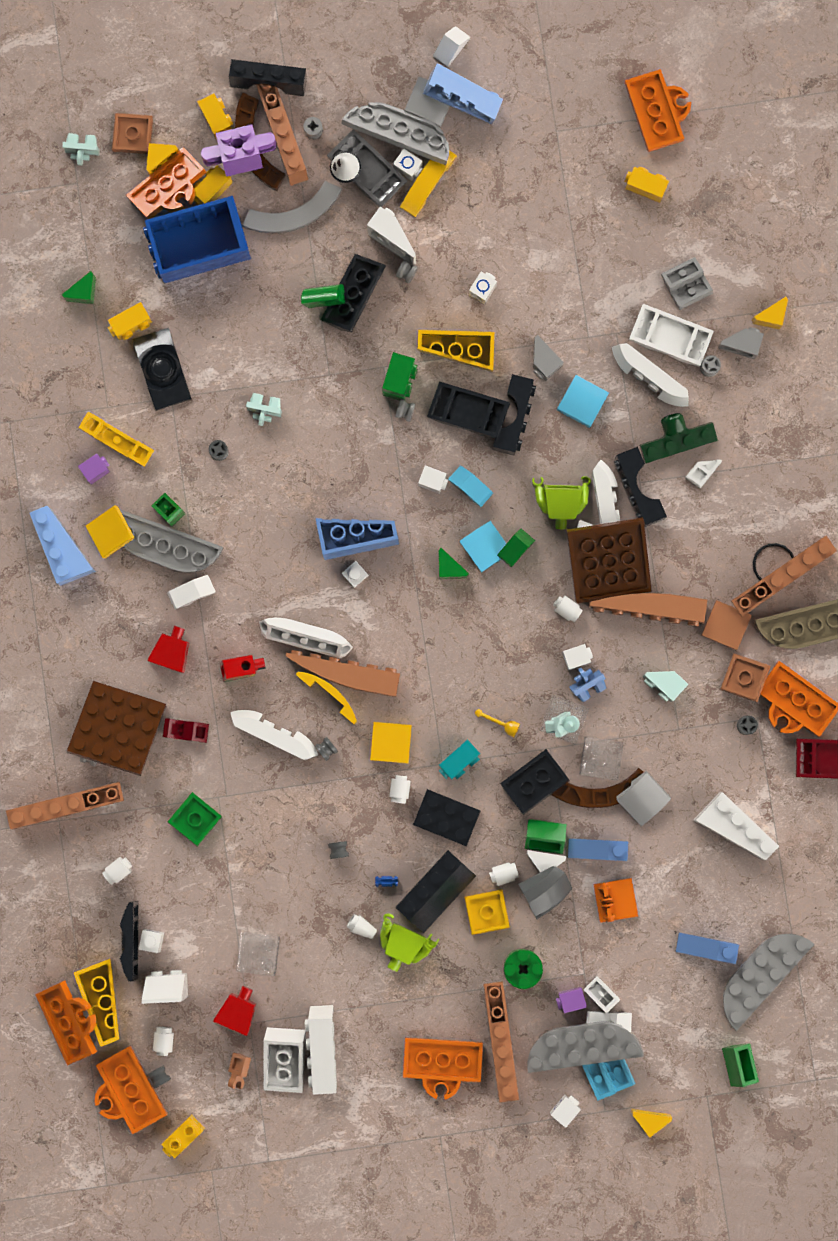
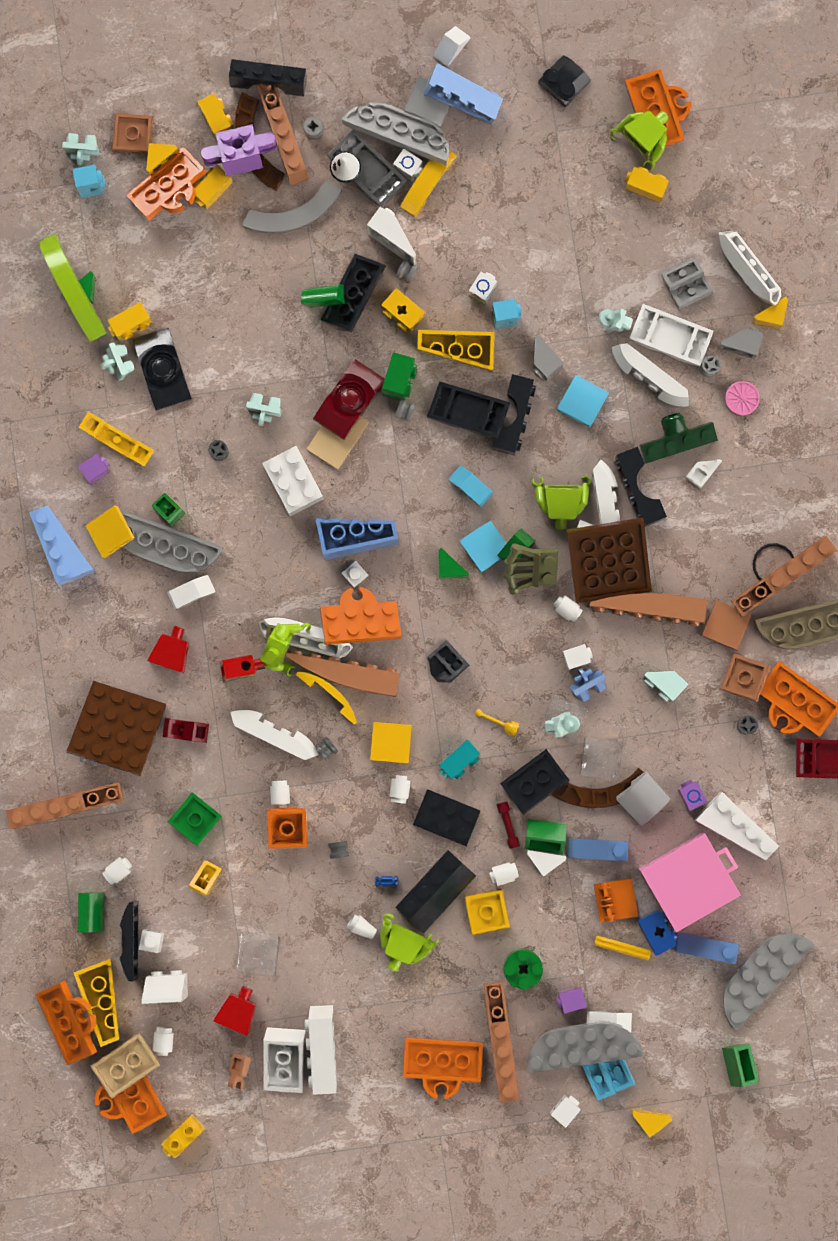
(71, 287): none -> lime arch
(89, 181): none -> medium azure brick
(91, 912): none -> green brick
(114, 363): none -> light aqua hips
(125, 1065): none -> tan tile
(158, 1077): dark grey wheel -> none
(196, 240): blue container -> none
(205, 878): none -> yellow slope
(278, 645): none -> lime torso
(279, 794): none -> white brick
(287, 827): none -> orange slope
(293, 481): none -> white brick
(334, 449): none -> tan tile
(349, 399): none -> dark red slope
(360, 619): none -> orange plate
(398, 301): none -> yellow brick
(433, 480): white brick -> none
(446, 663): none -> black slope
(506, 313): none -> medium azure brick
(512, 840): none -> dark red bar
(543, 571): none -> olive plate
(545, 890): dark grey slope -> none
(564, 80): none -> black slope
(602, 994): white slope -> none
(615, 320): none -> light aqua hips
(622, 947): none -> yellow axle
(645, 133): none -> lime torso
(657, 943): none -> blue brick
(690, 881): none -> bright pink container
(692, 795): none -> medium lavender brick
(742, 398): none -> bright pink wheel
(749, 268): none -> white brick

